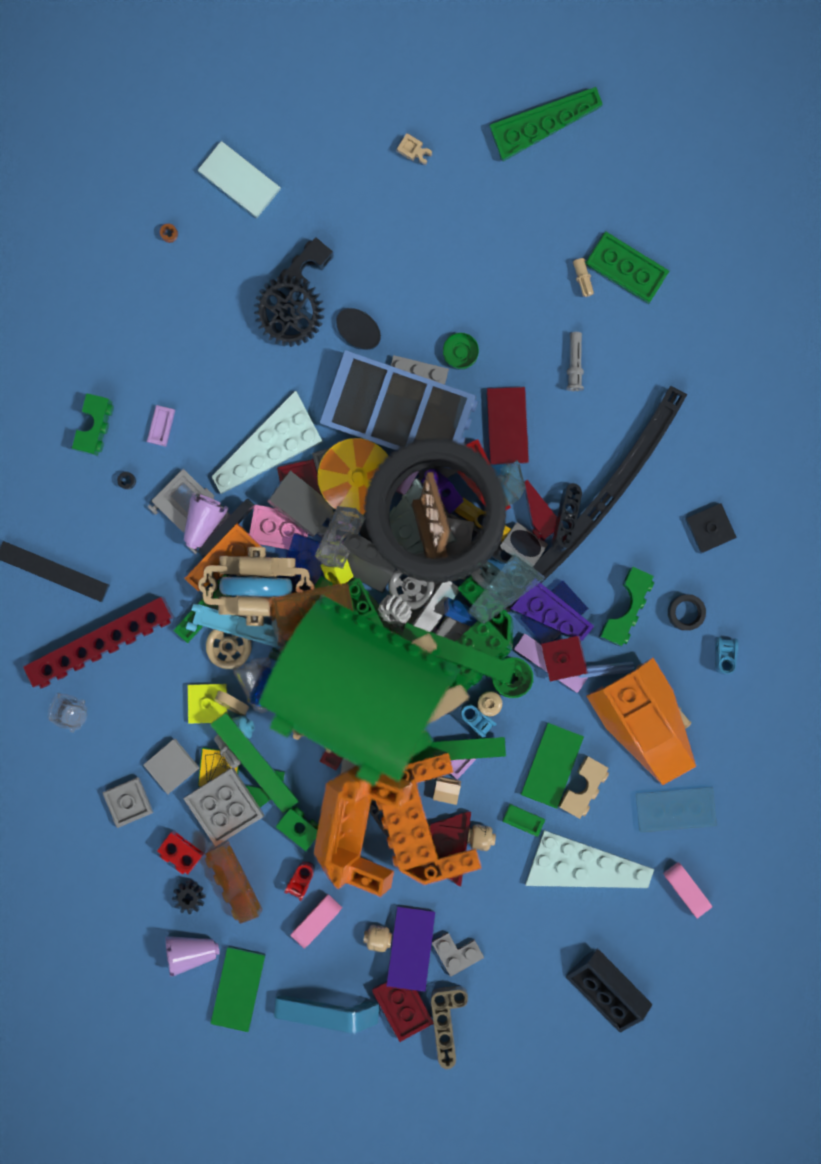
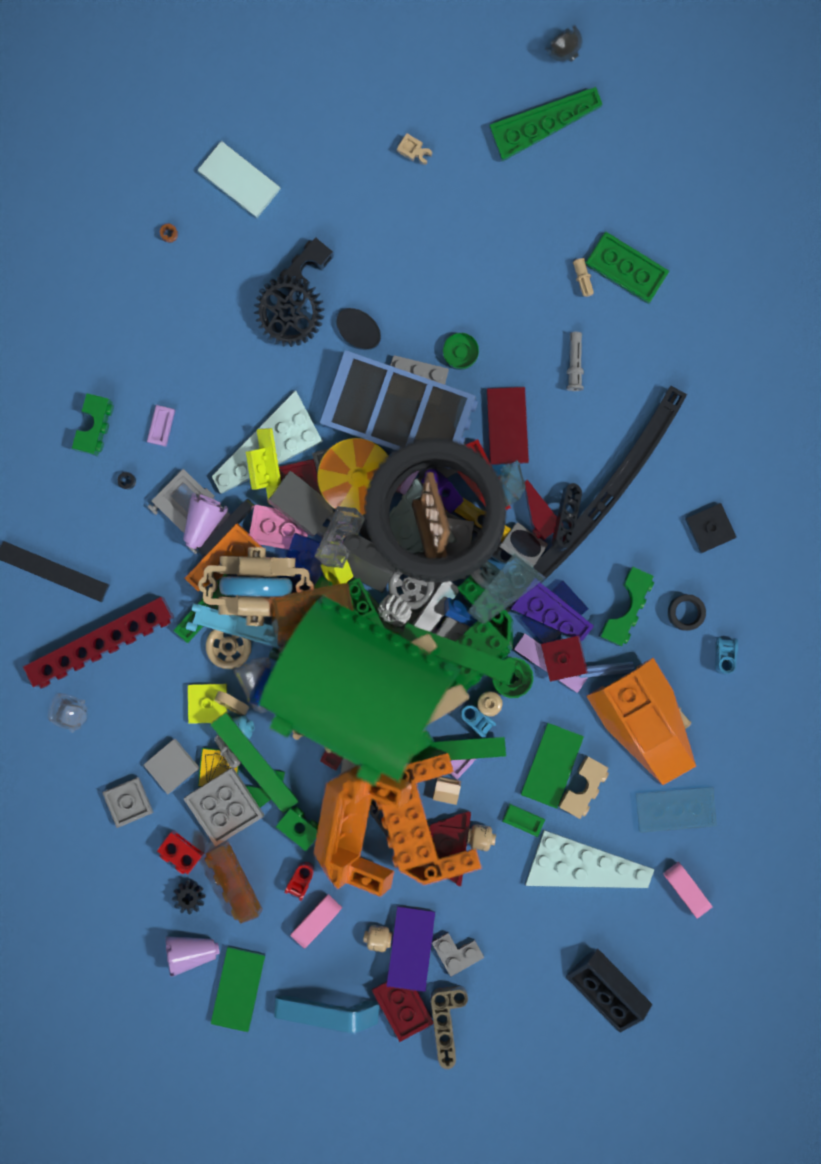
(263, 463): none -> neon yellow bracket
(565, 45): none -> clear smoke cylinder

